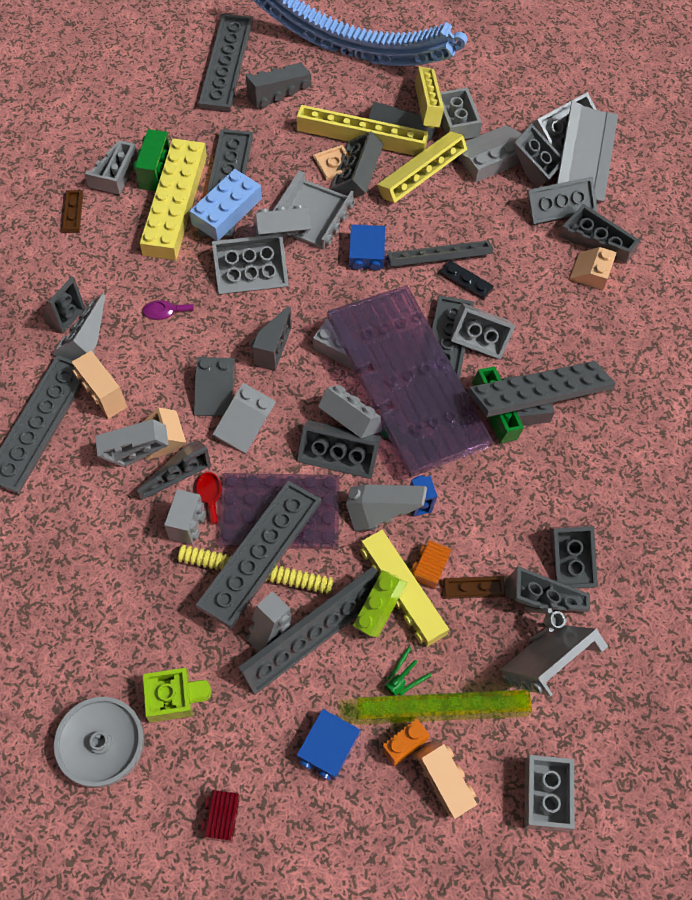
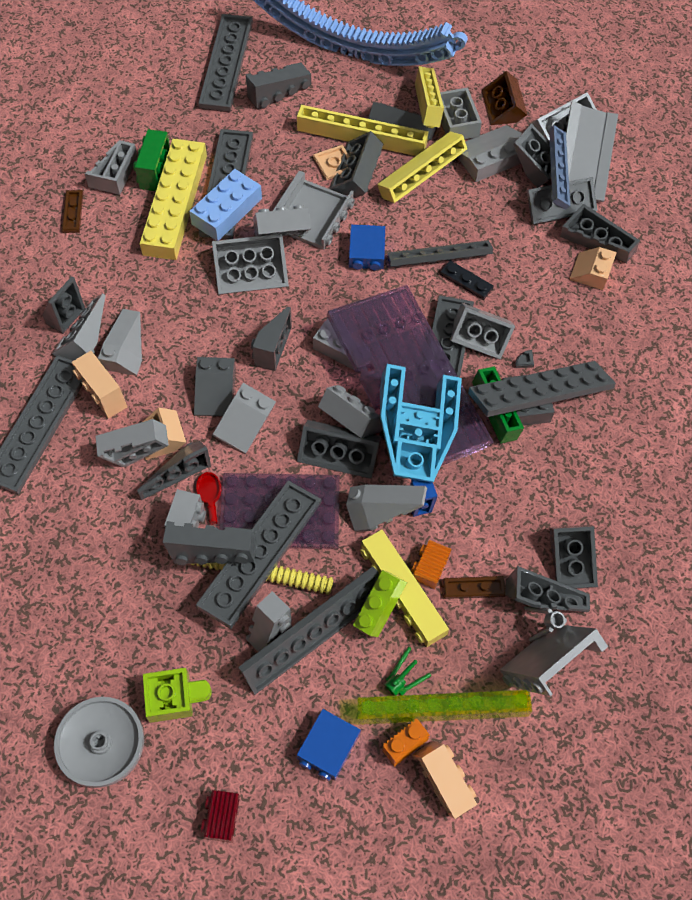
(122, 347): none -> light grey wedge
(164, 309): magenta piece -> none
(209, 544): none -> dark grey wedge
(415, 433): none -> medium azure wedge
(504, 100): none -> reddish brown slope
(525, 360): none -> dark grey tile
(549, 794): light grey brick -> none
(559, 167): none -> sand blue plate

